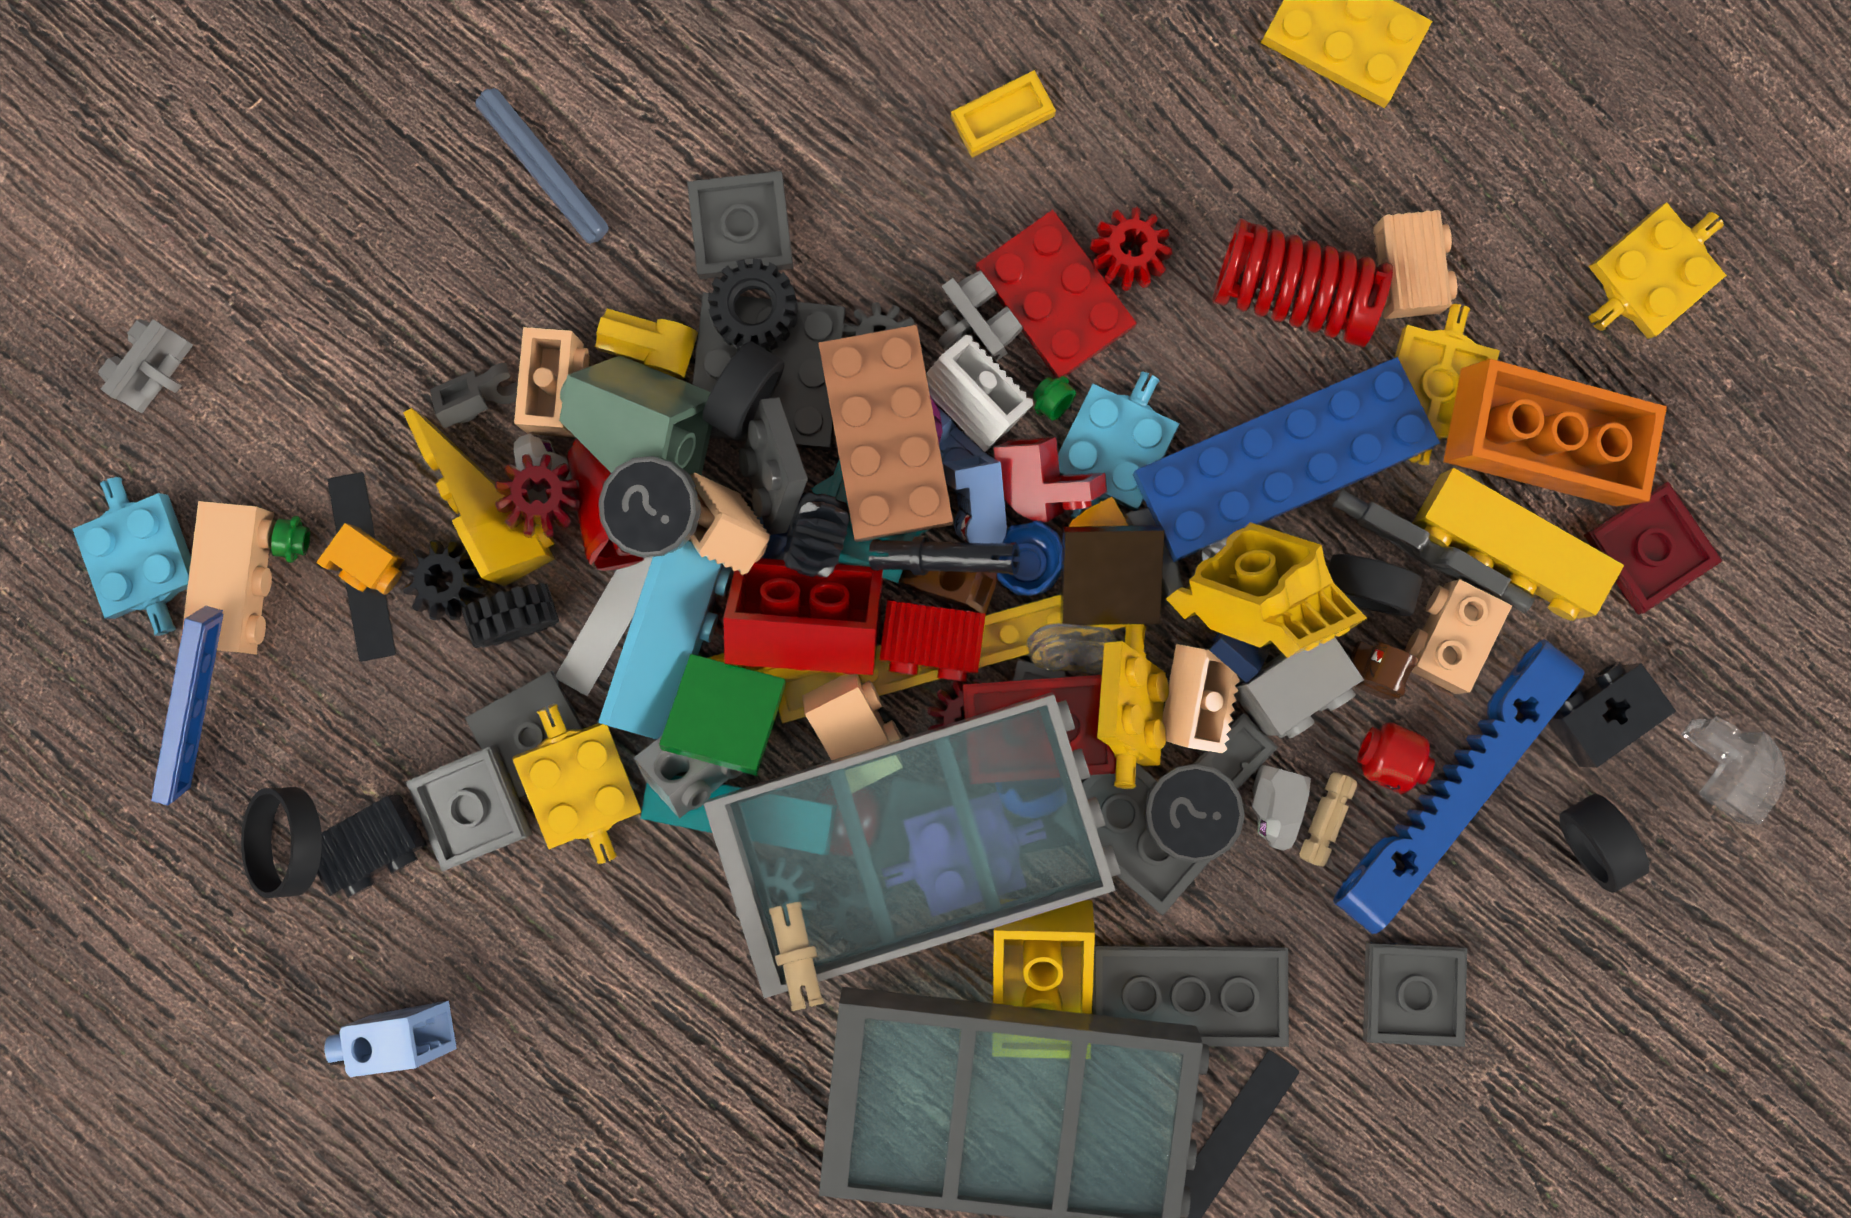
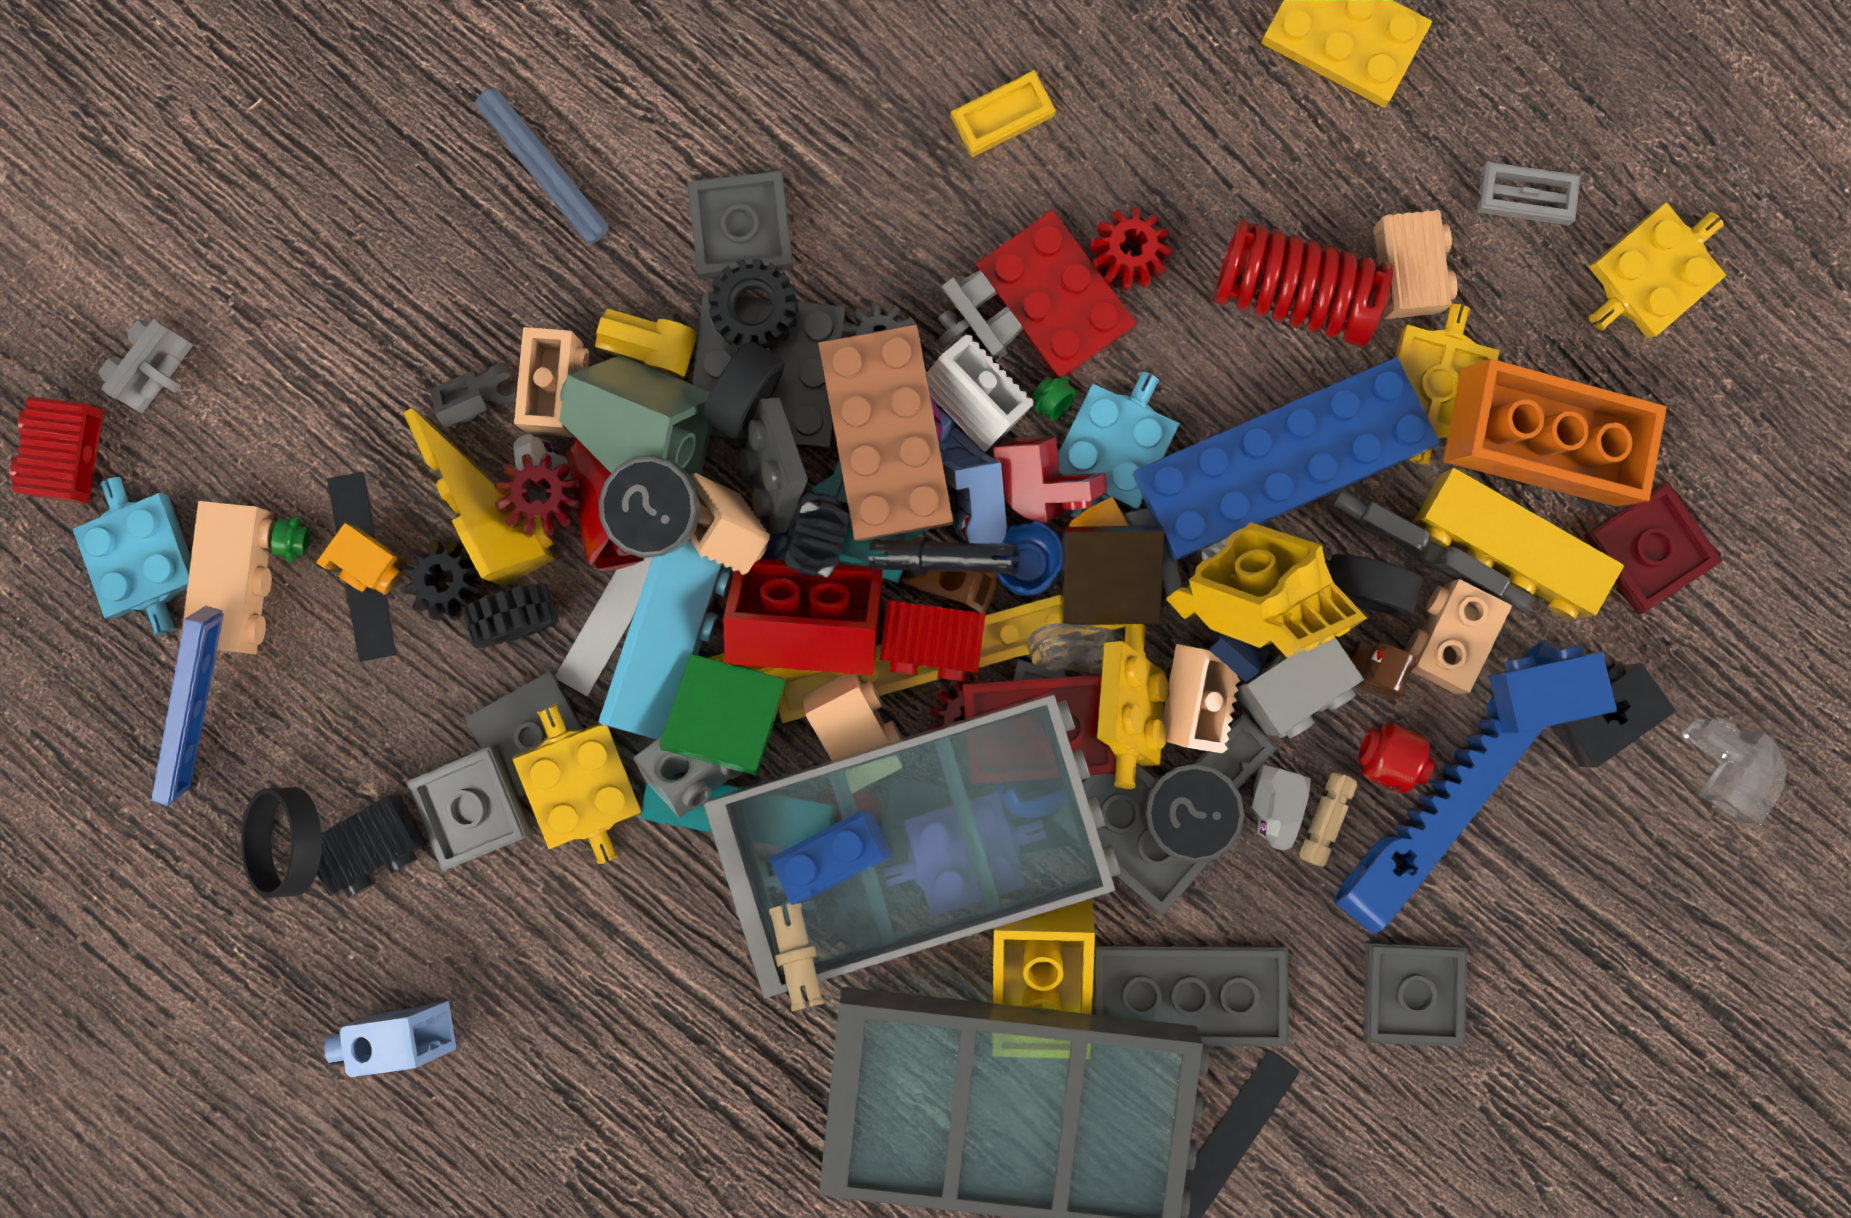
(56, 450): none -> red brick
(830, 857): none -> blue brick
(1528, 211): none -> light grey tile
(1552, 692): none -> blue brick
(1604, 842): black tyre -> none

